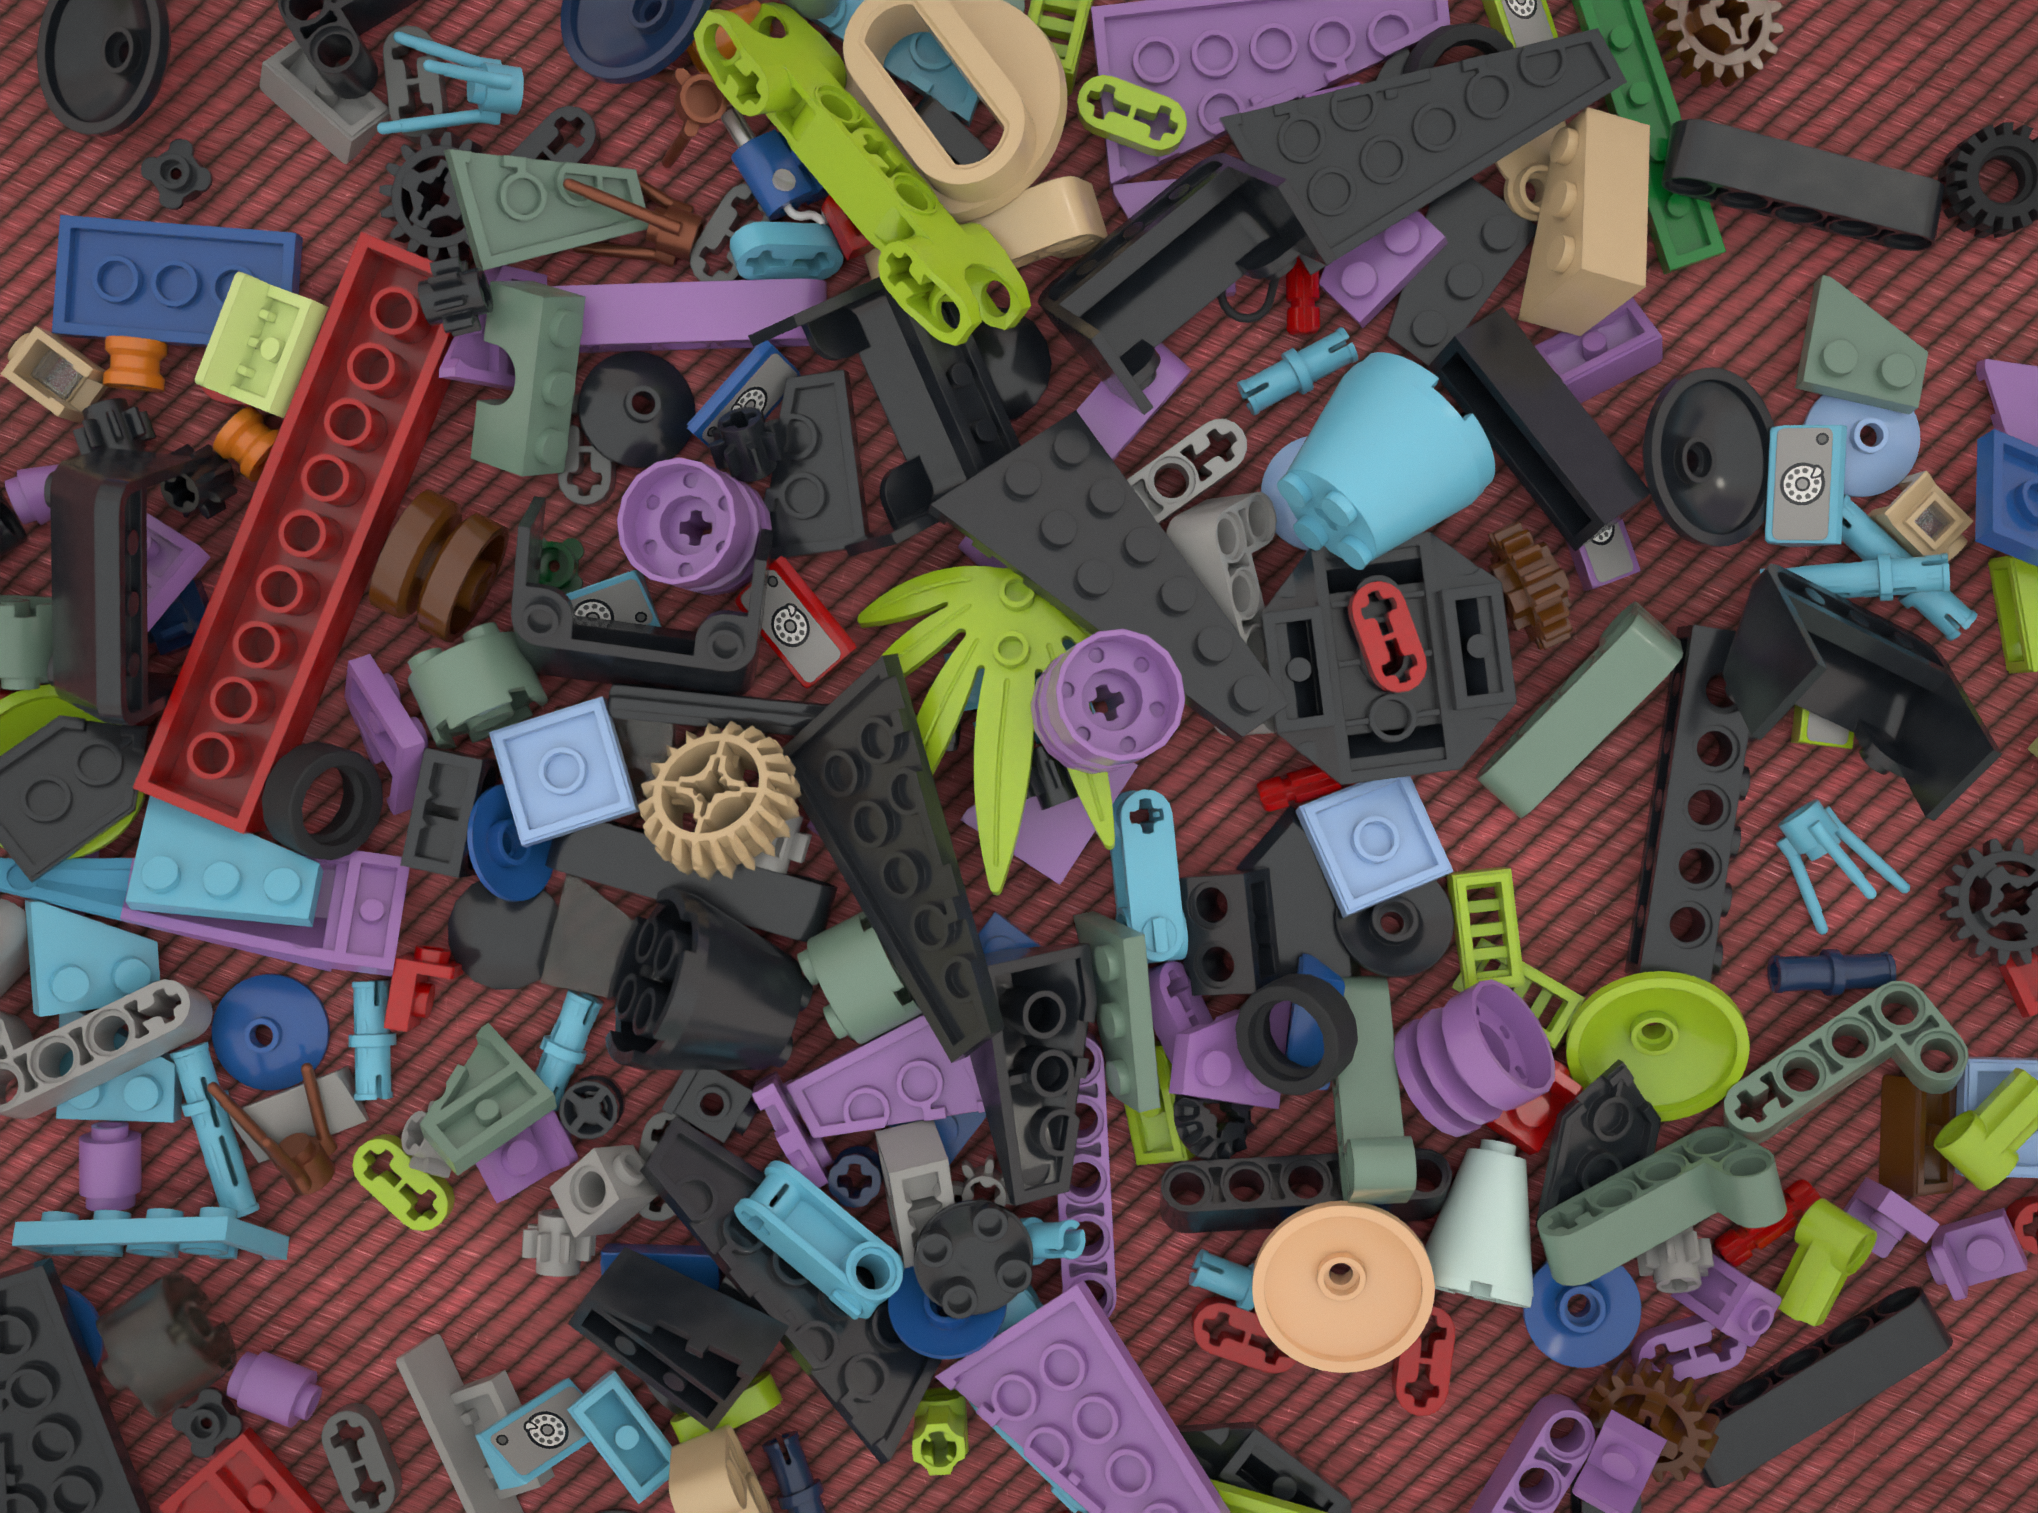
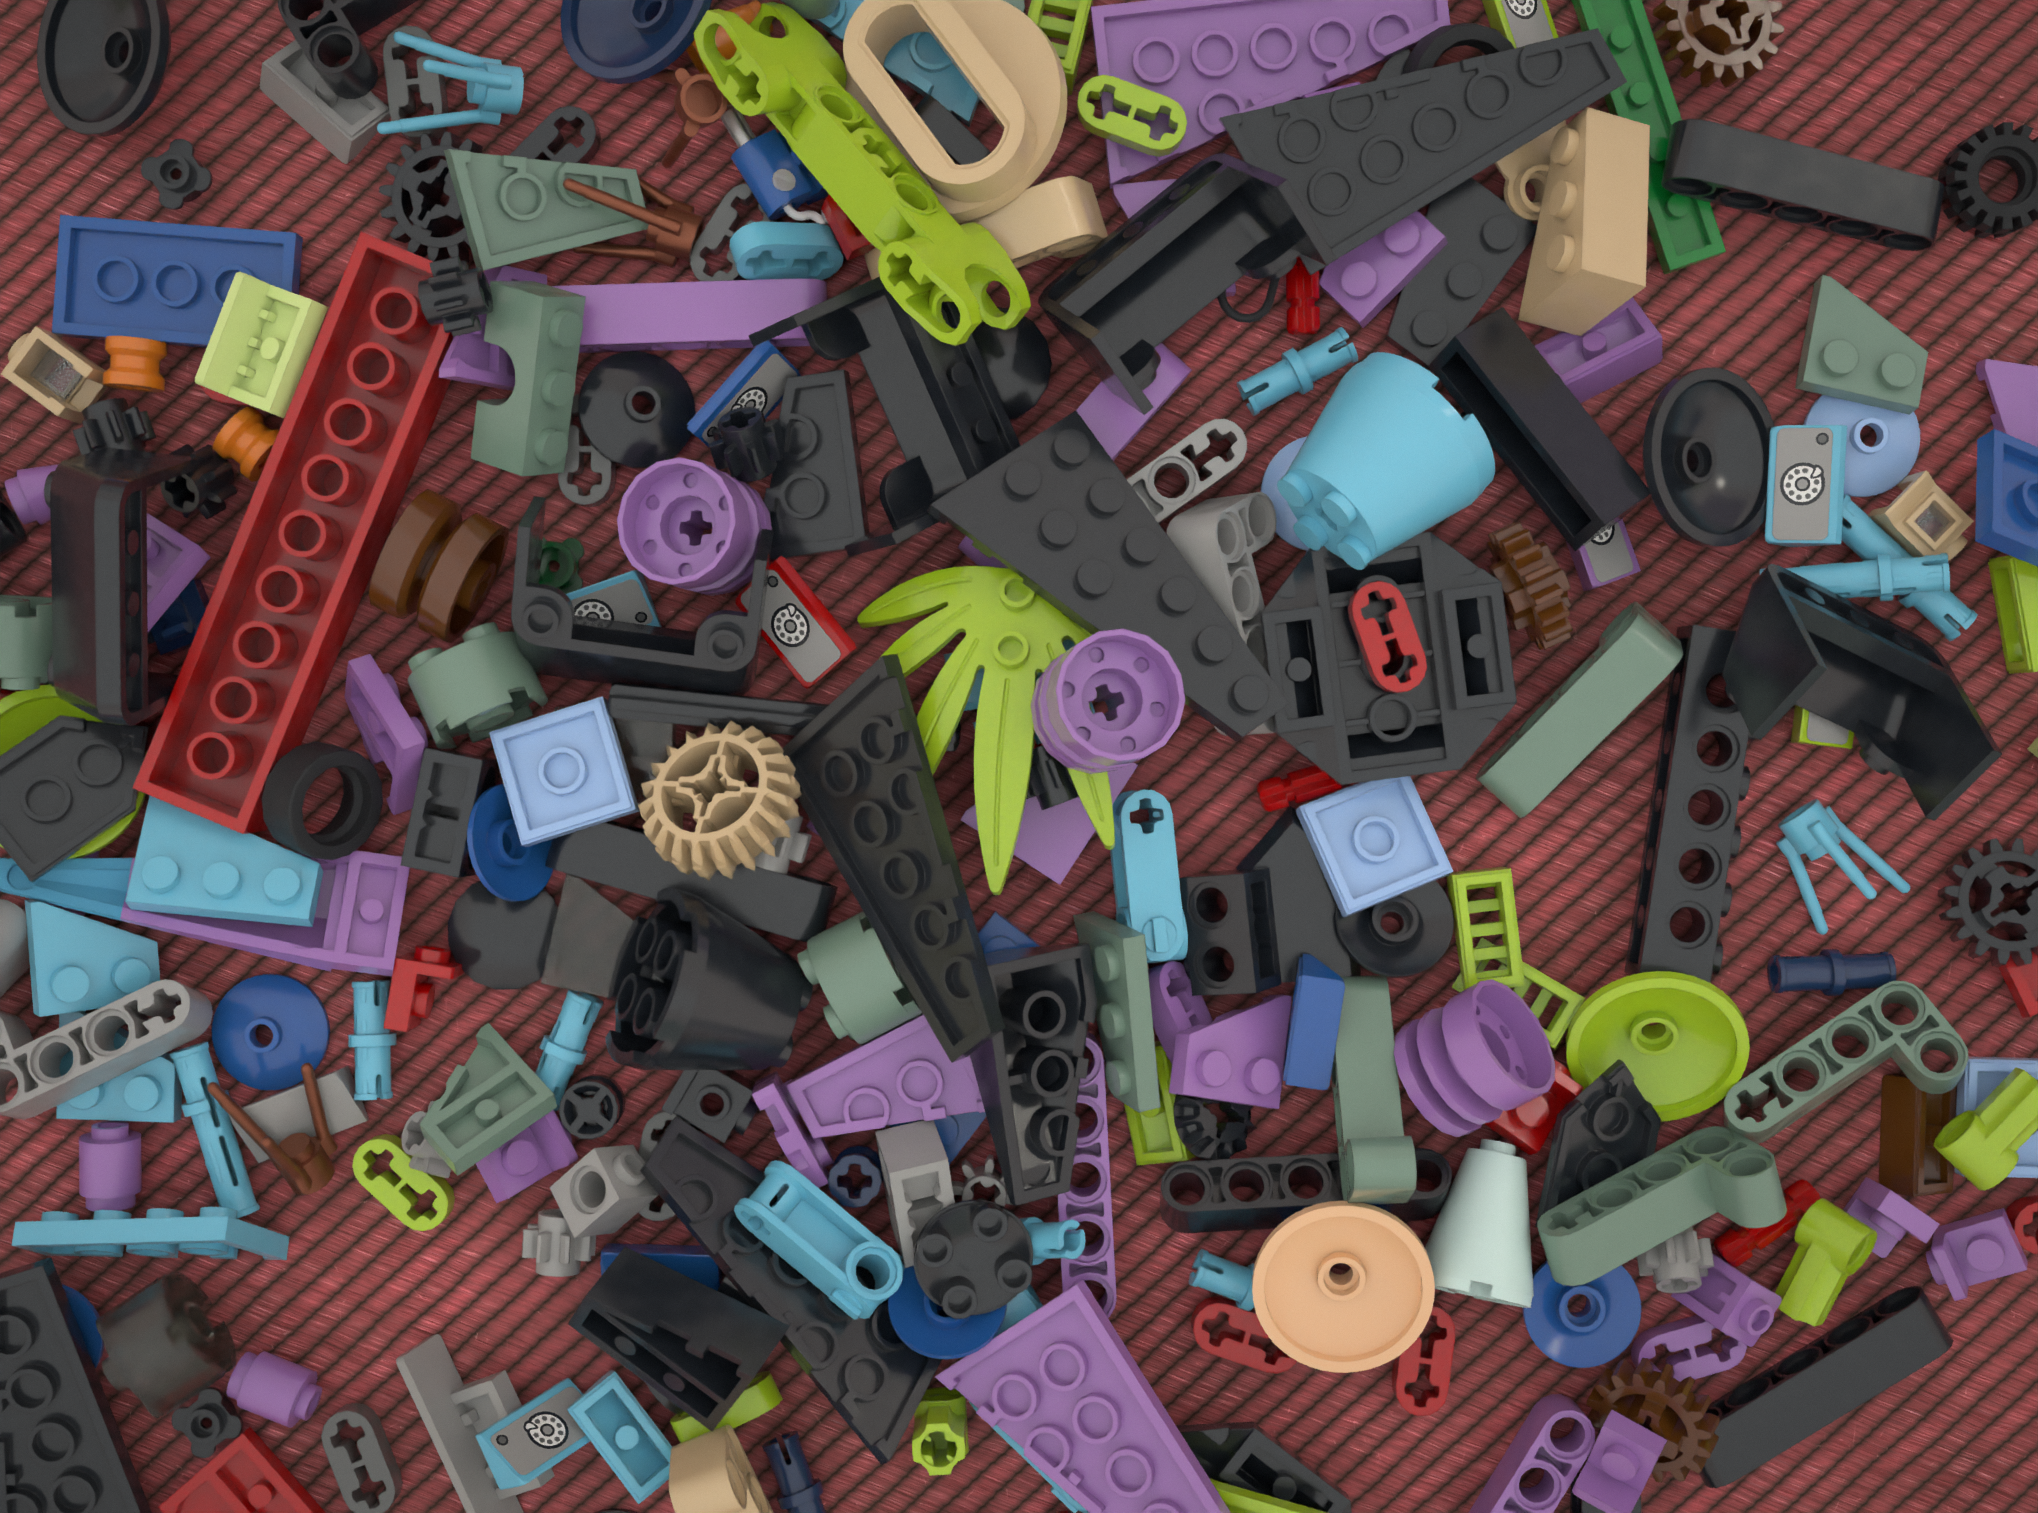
(1265, 1058): black tyre -> none

